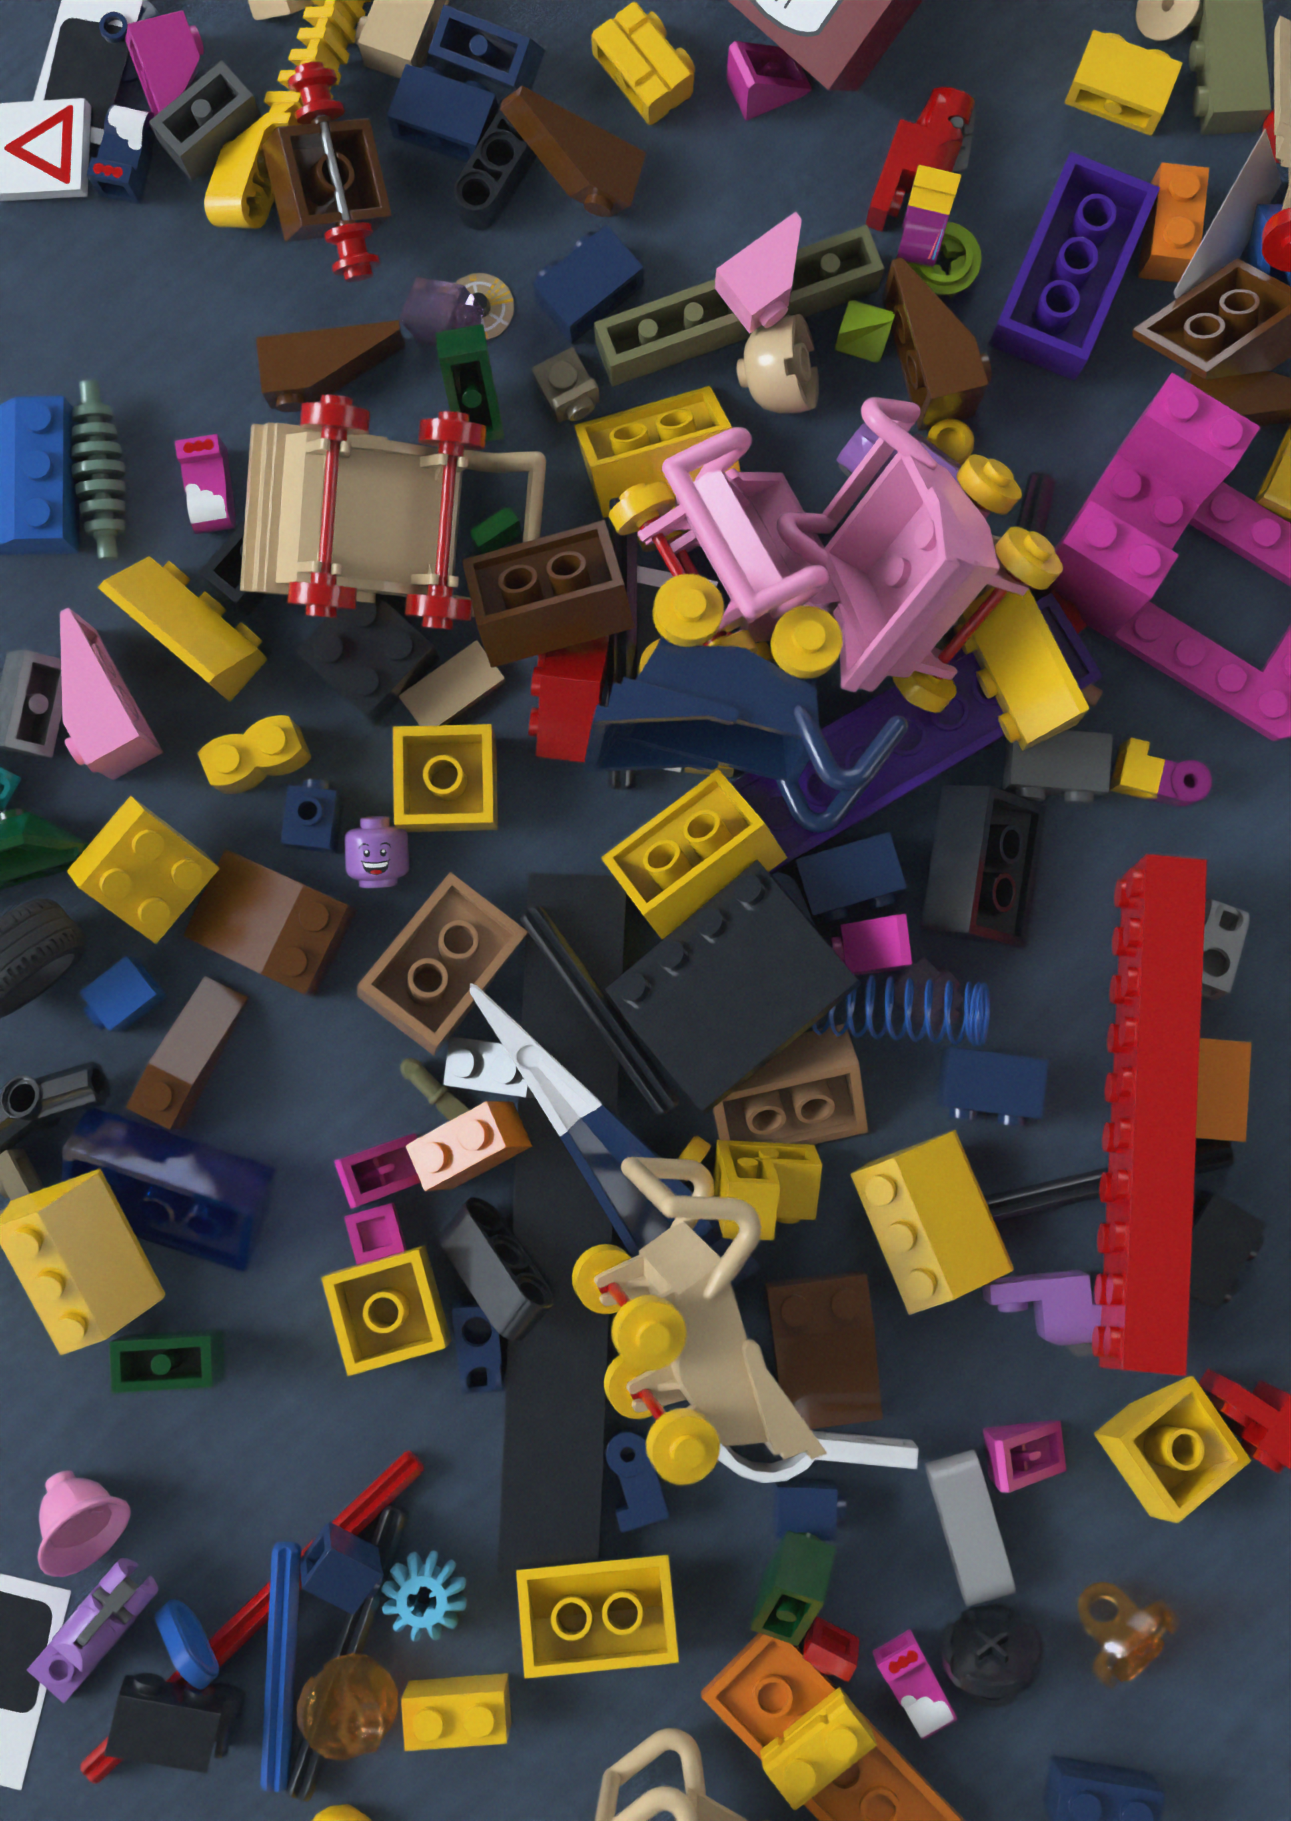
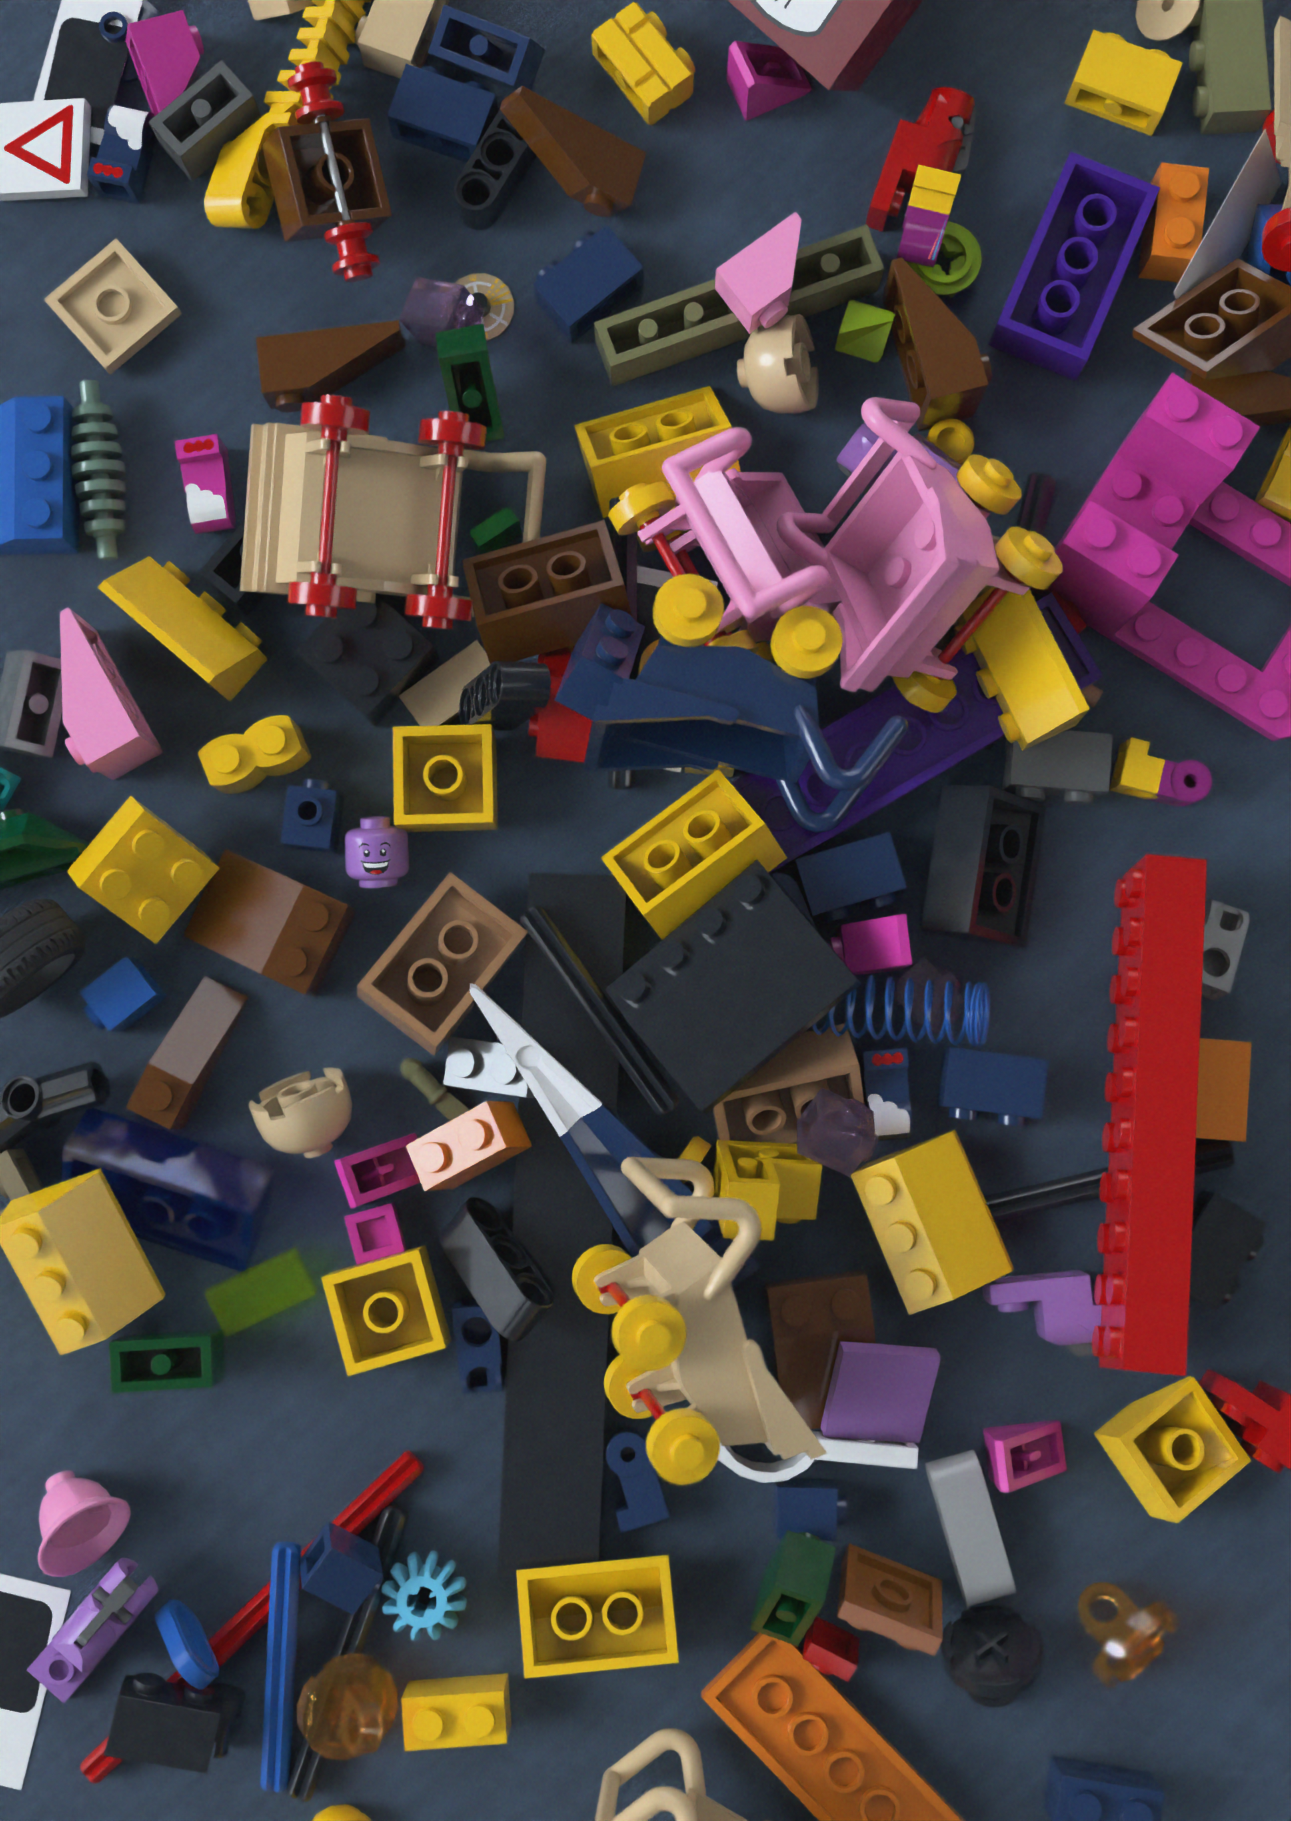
(113, 306): none -> tan plate
(260, 1291): none -> clear neon green tile
(304, 1113): none -> tan cylinder
(505, 695): none -> black beam
(566, 386): dark tan bracket -> none
(599, 660): none -> dark blue brick
(817, 1748): yellow brick -> none
(836, 1132): none -> clear purple brick
(880, 1392): none -> medium lavender tile
(887, 1091): none -> dark blue leg
(890, 1600): none -> dark orange hinge
(914, 1684): dark pink leg -> none

